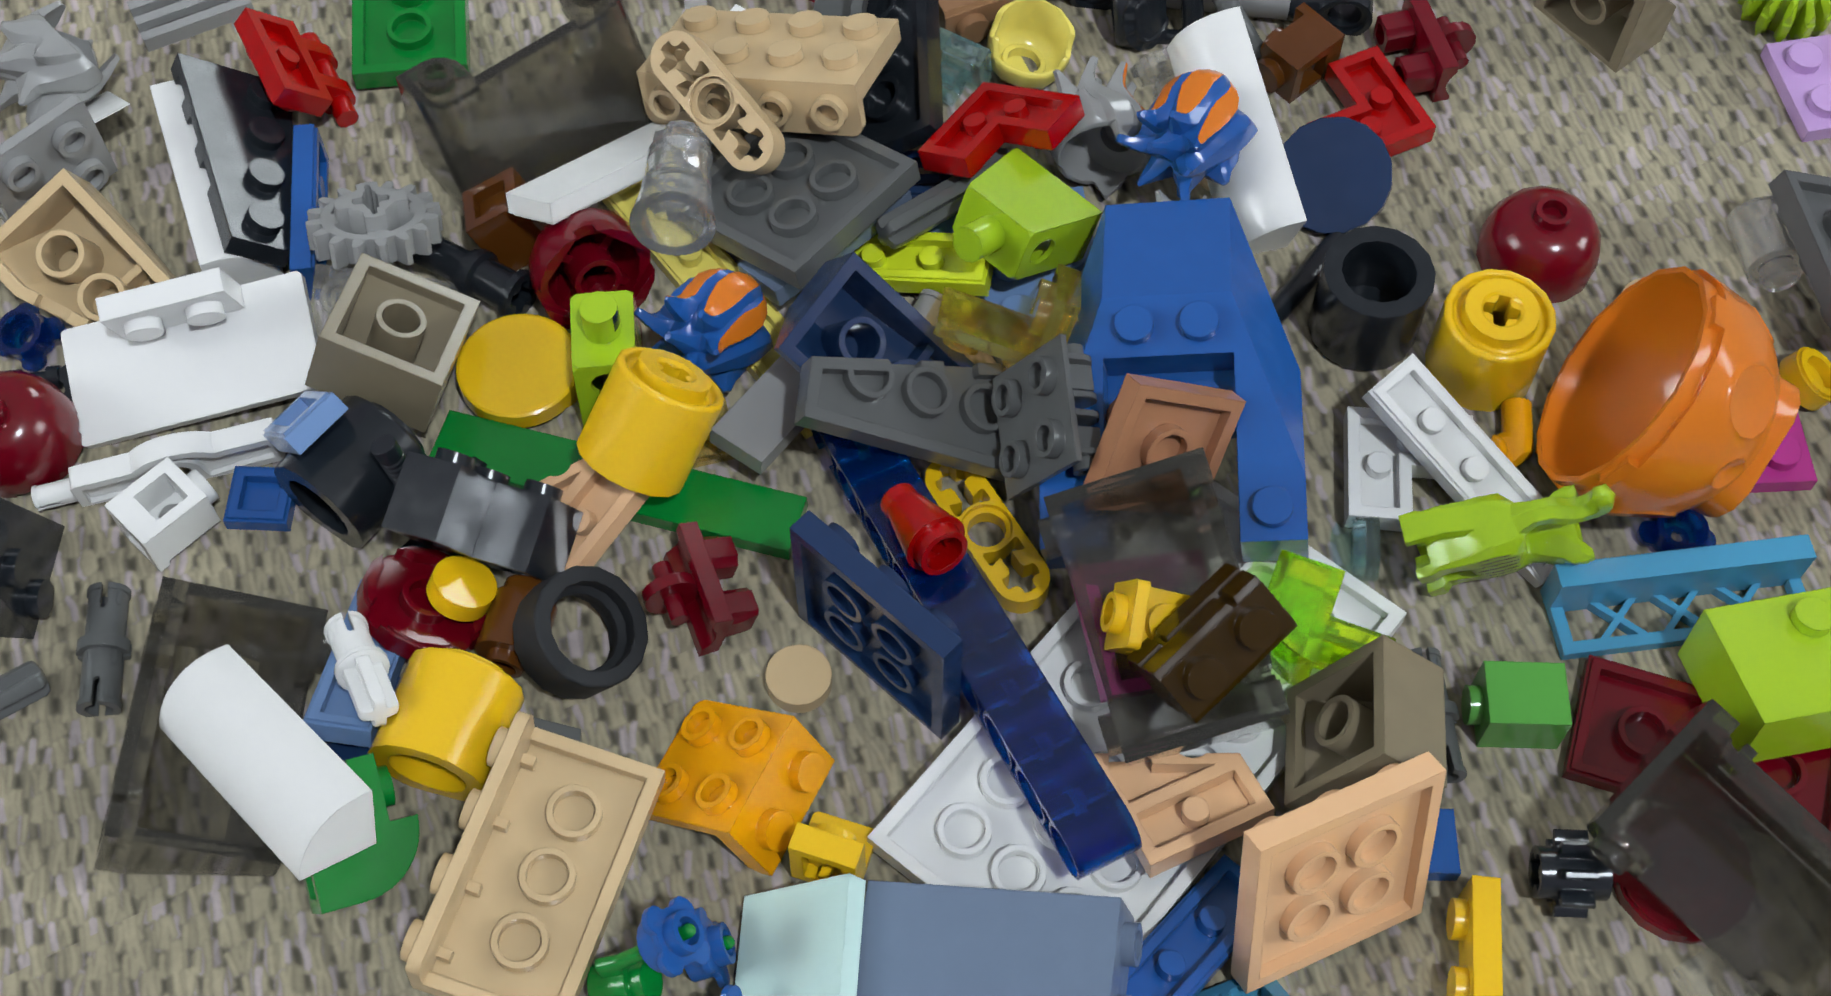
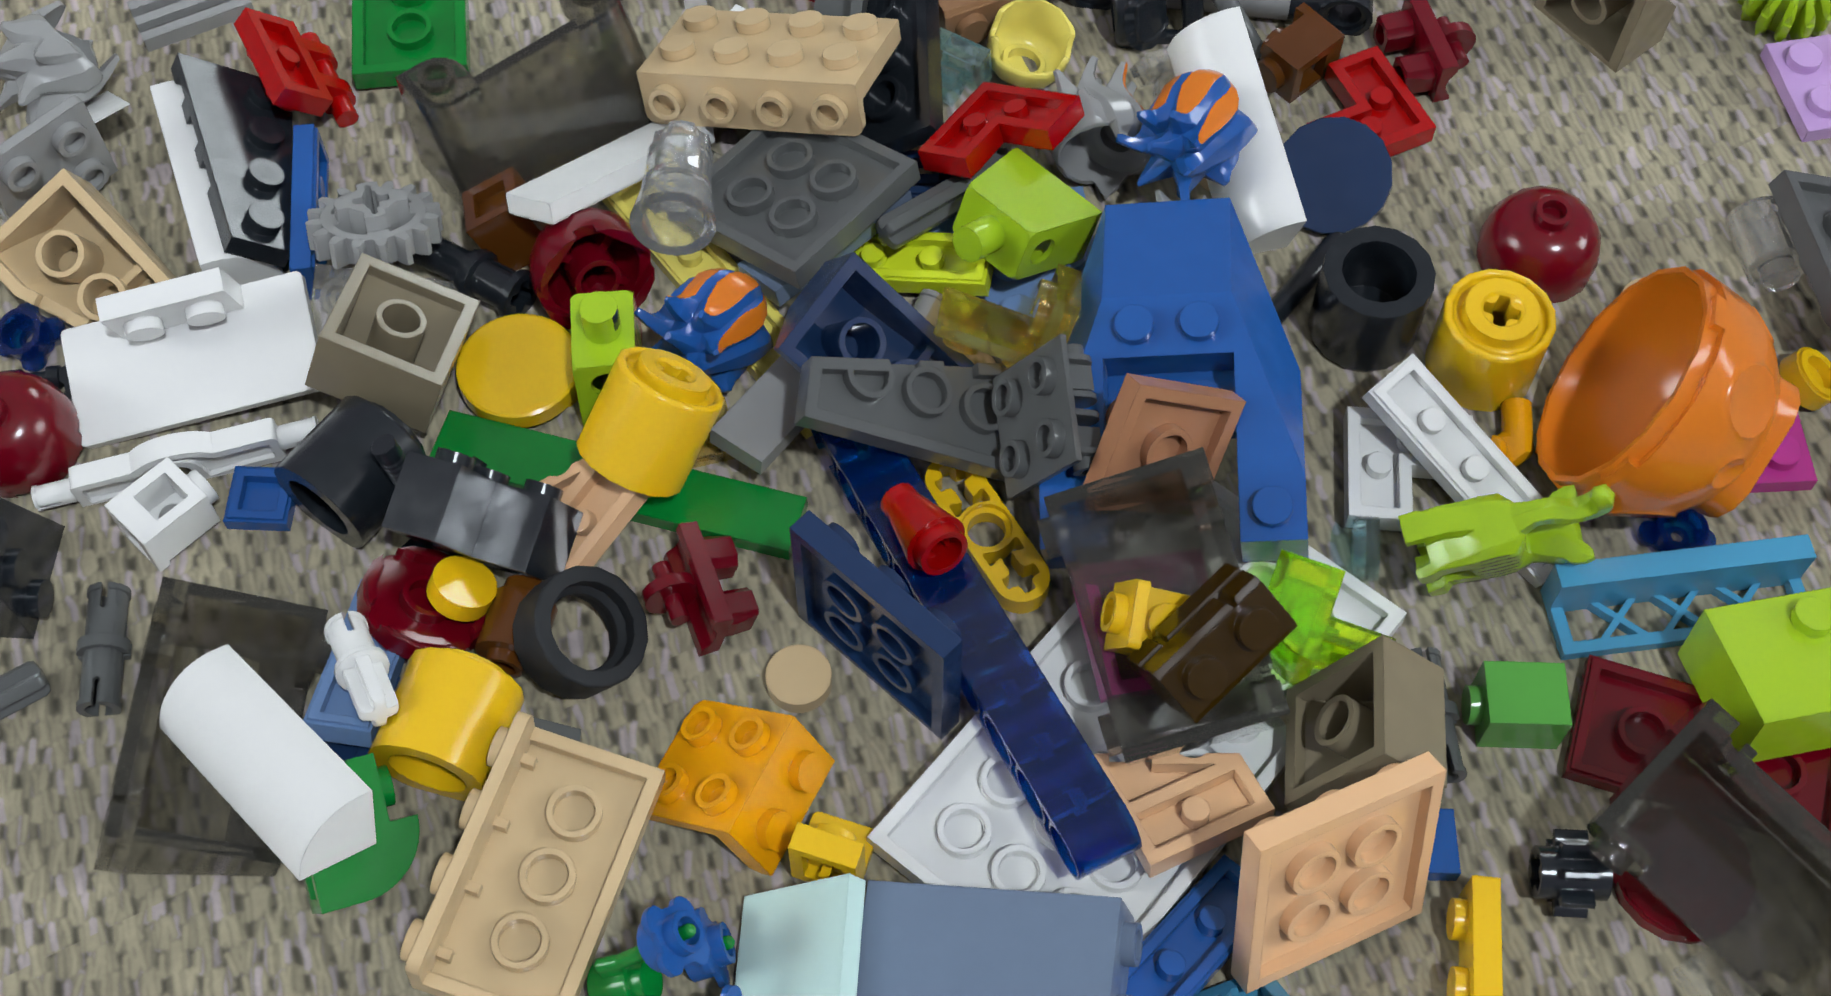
(304, 421): medium blue tile -> none
(693, 93): tan beam -> none

